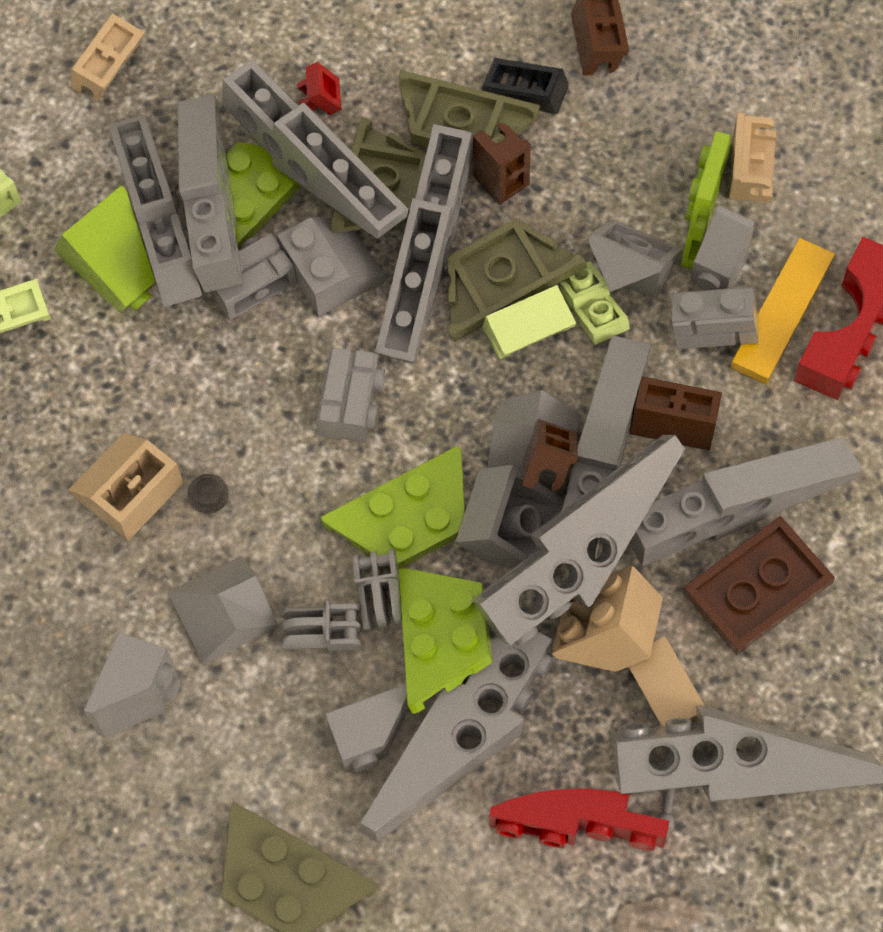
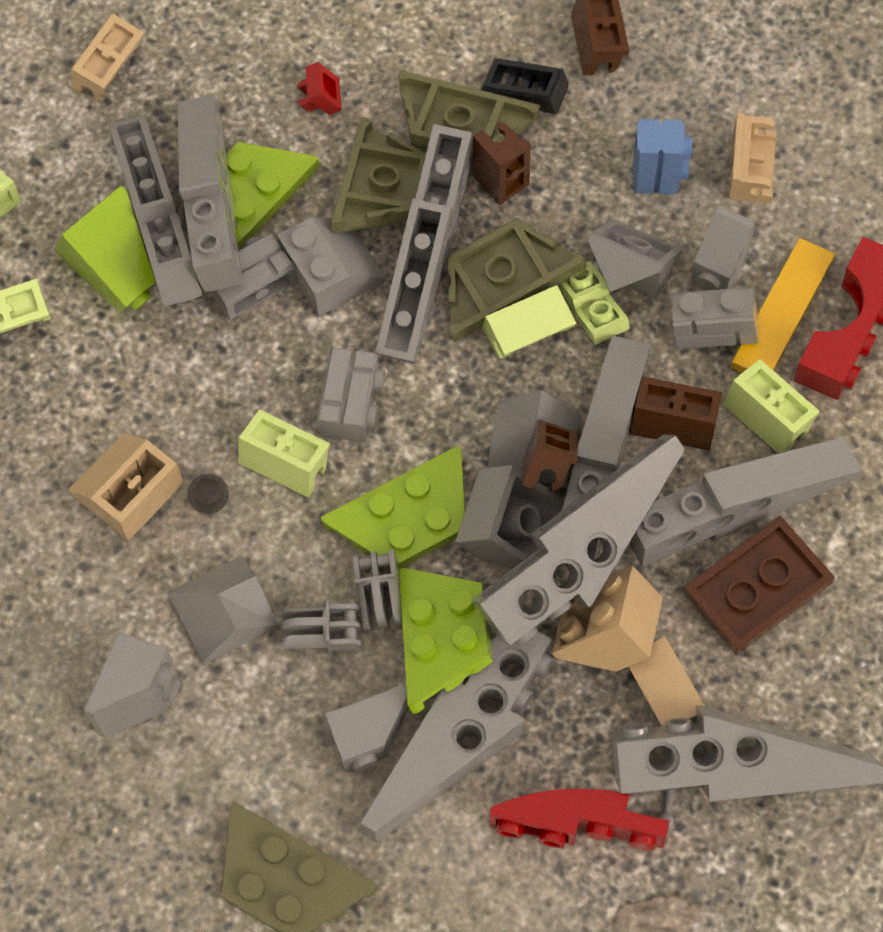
(282, 452): none -> yellowish green hinge
(309, 150): light grey brick -> none
(660, 156): none -> medium blue brick
(704, 194): lime wing -> none
(770, 407): none -> yellowish green hinge

